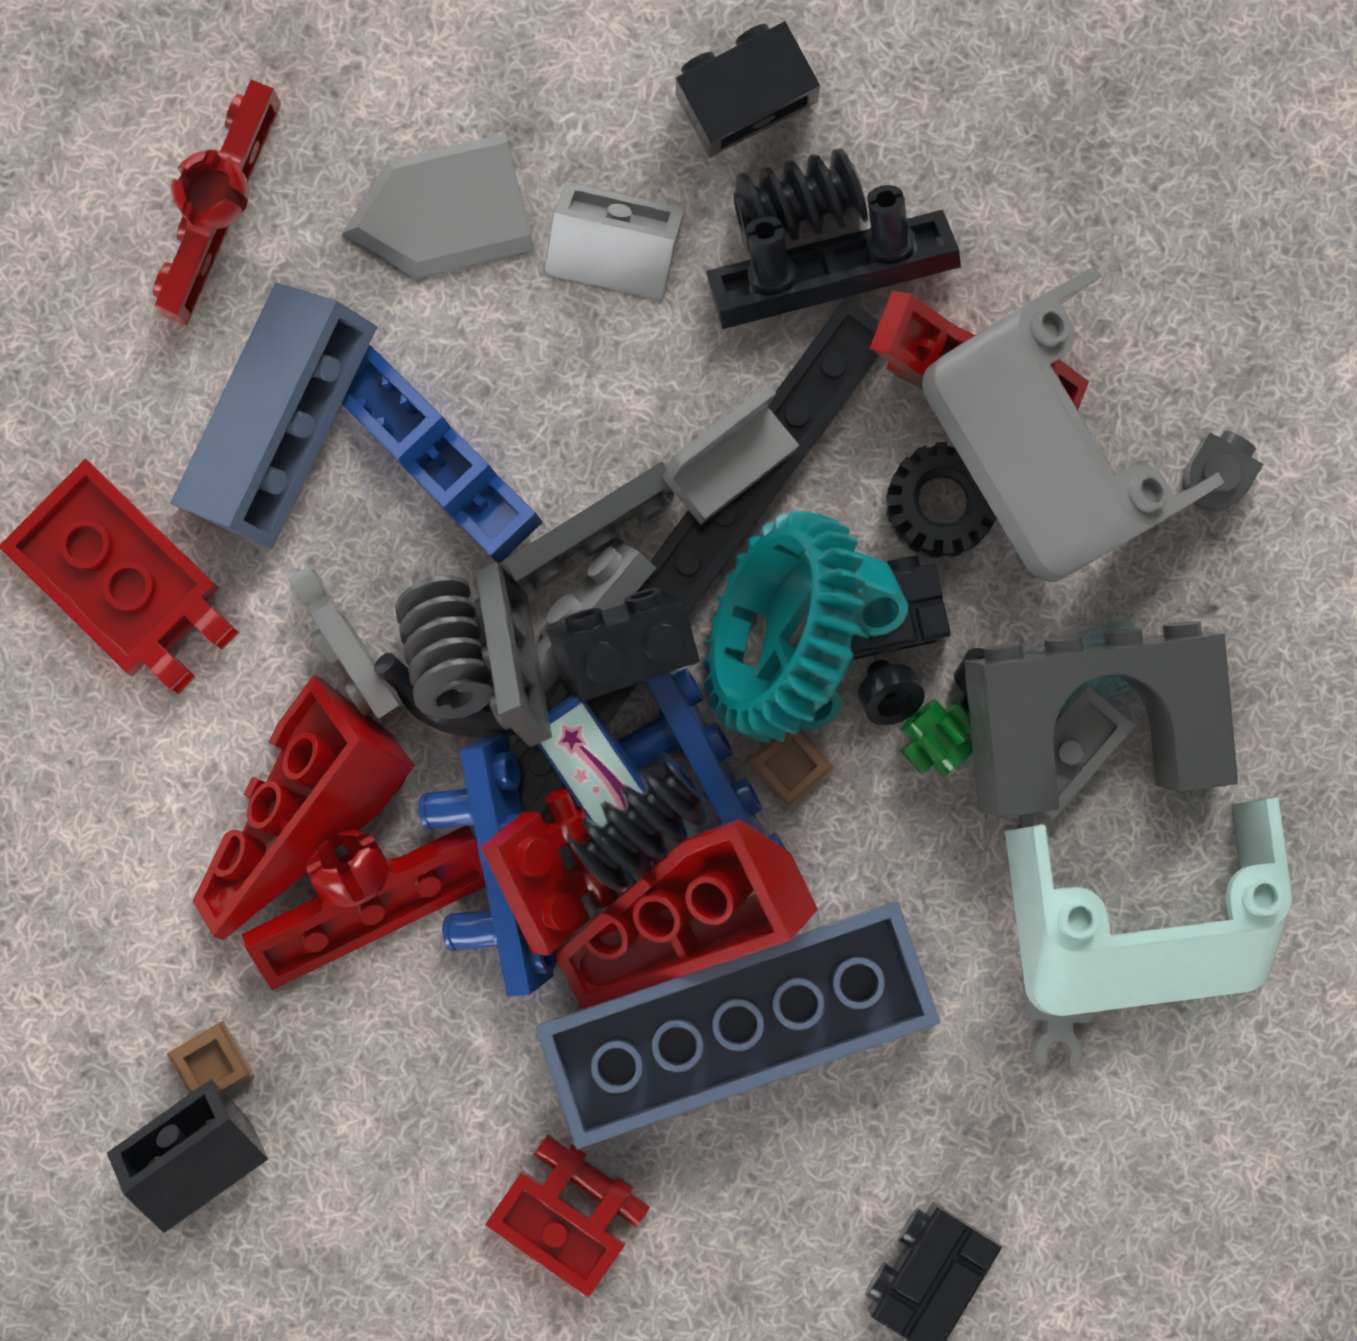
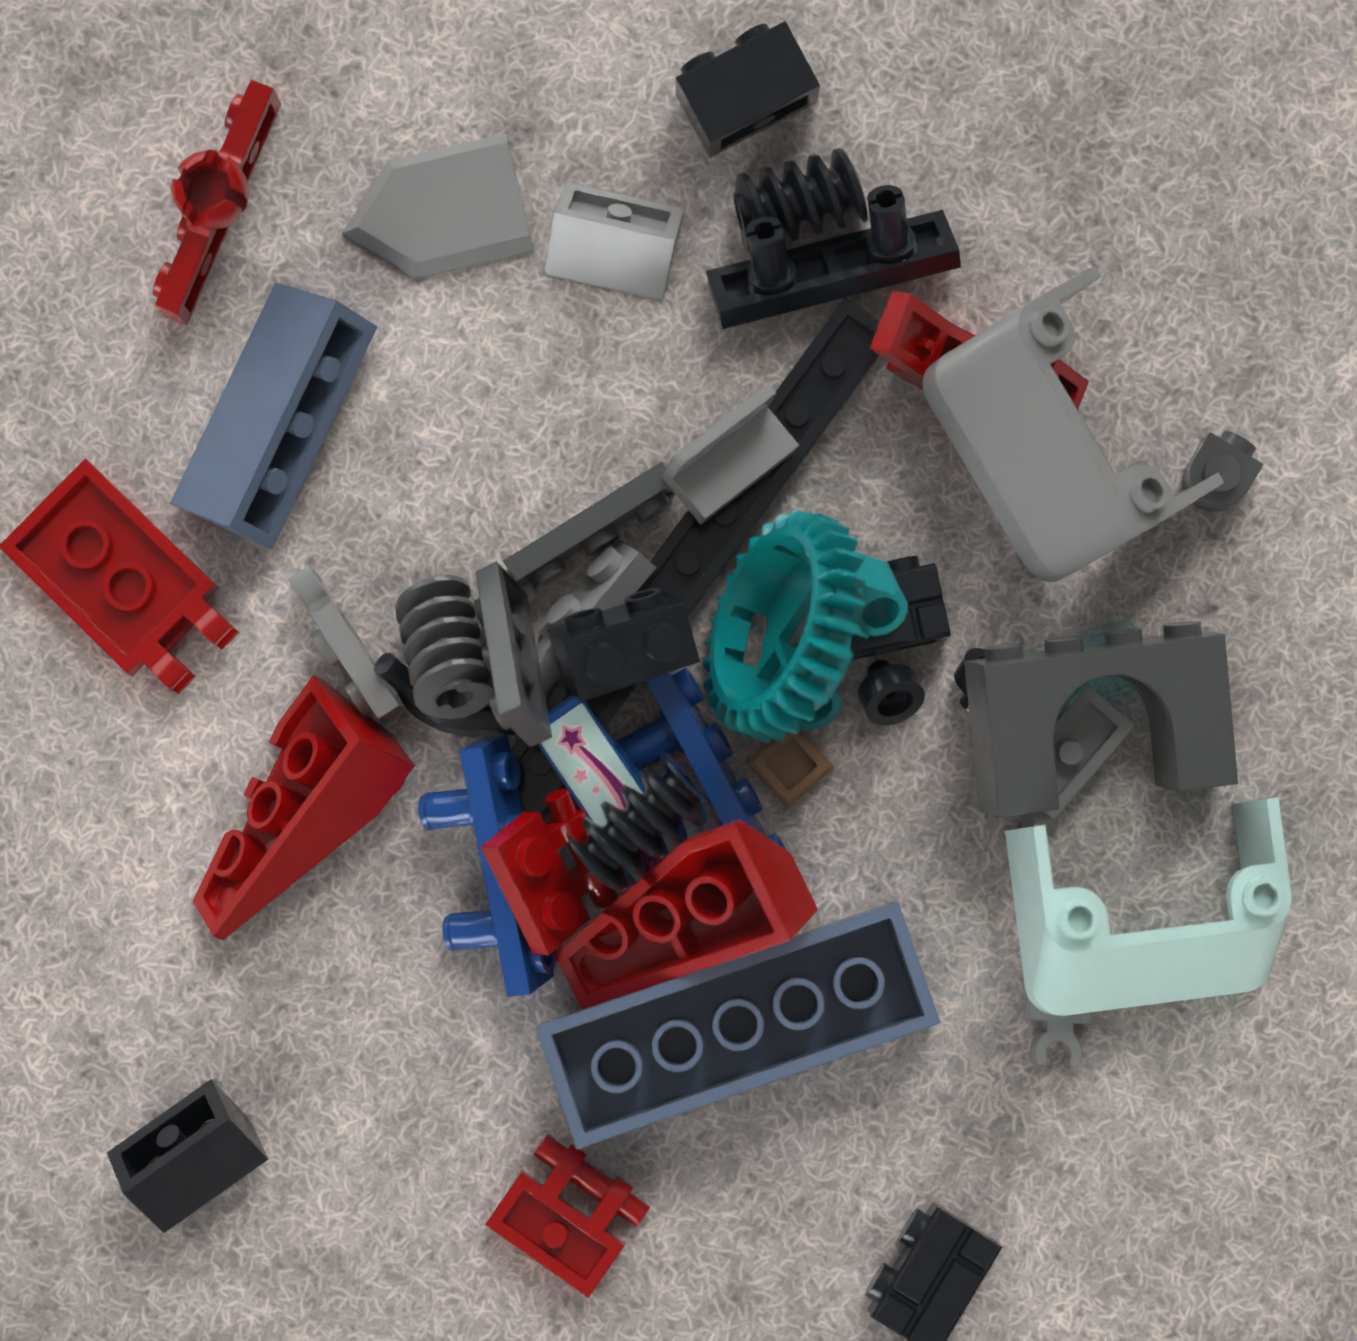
(213, 1057): medium nougat tile -> none
(363, 900): red plate -> none
(438, 458): blue slope -> none
(914, 526): black tyre -> none
(937, 737): green gear -> none

